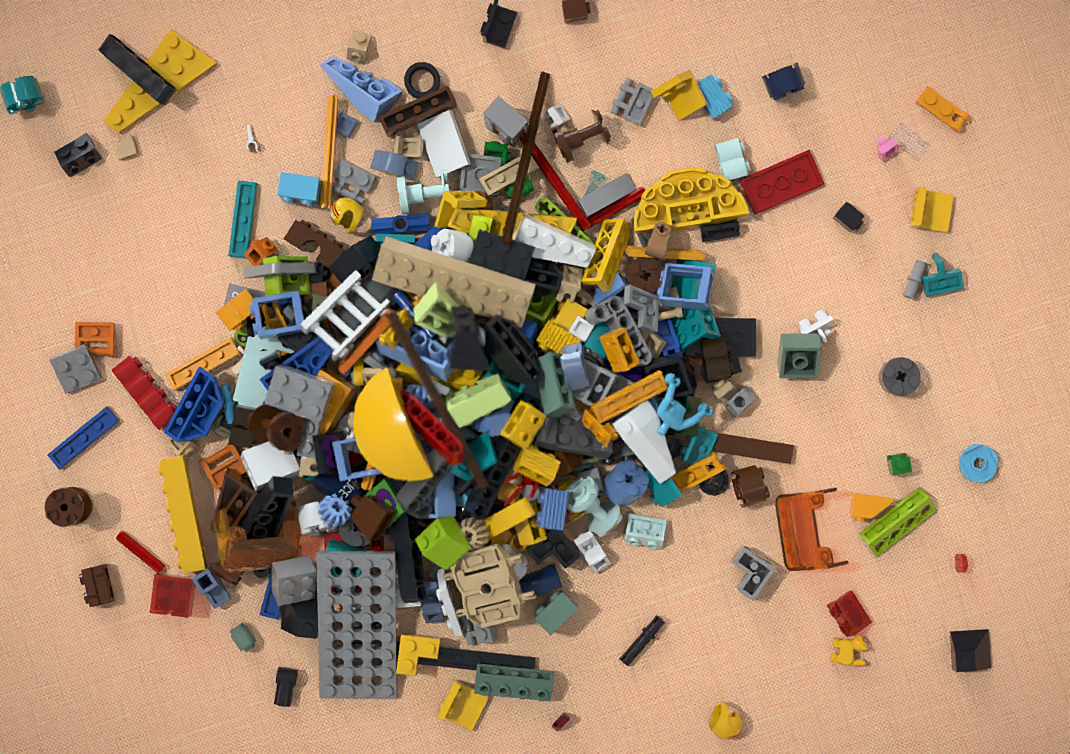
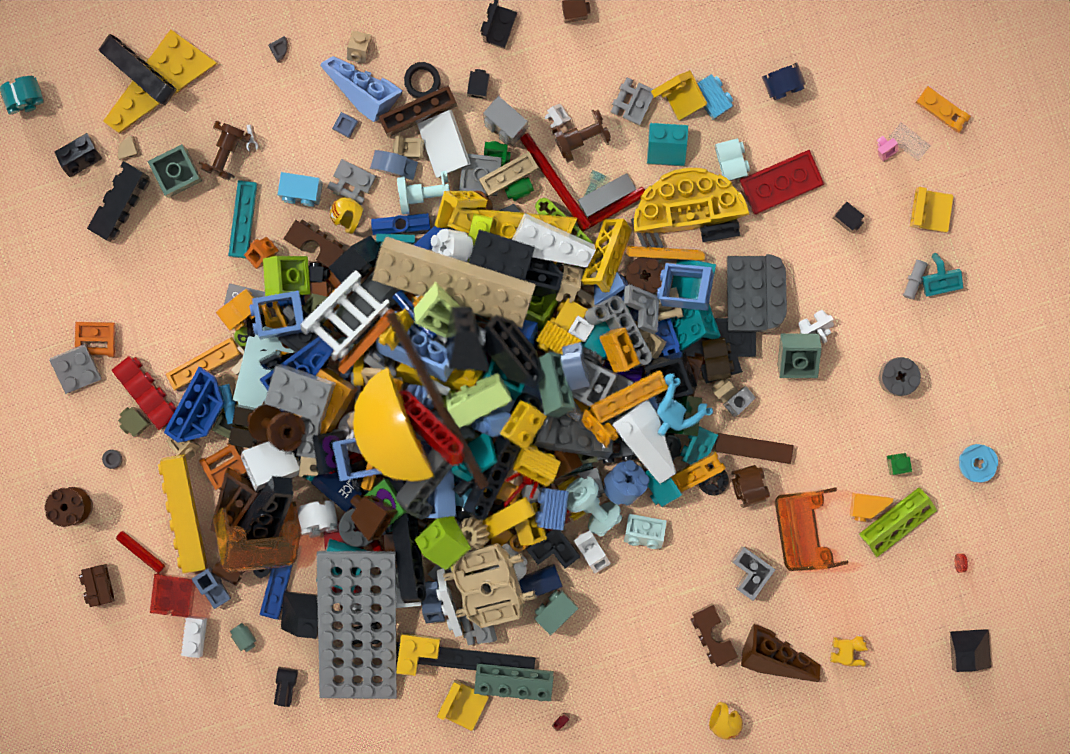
(83, 437): blue tile -> none
(112, 459): none -> dark grey tile
(119, 202): none -> black wedge
(133, 421): none -> olive brick
(175, 171): none -> sand green brick
(194, 636): none -> white brick
(227, 143): none -> reddish brown piece
(279, 48): none -> dark grey tile
(279, 269): light grey beam -> none
(293, 580): light grey brick -> none
(329, 152): light orange axle -> none
(334, 510): light blue gear -> none
(478, 84): none -> black brick
(525, 158): reddish brown axle -> none
(642, 640): black pin -> none
(658, 242): medium nougat piece -> none
(667, 144): none -> teal slope
(719, 651): none -> reddish brown arch
(755, 293): none -> dark grey plate
(771, 656): none -> reddish brown wedge
(849, 614): clear red bracket -> none

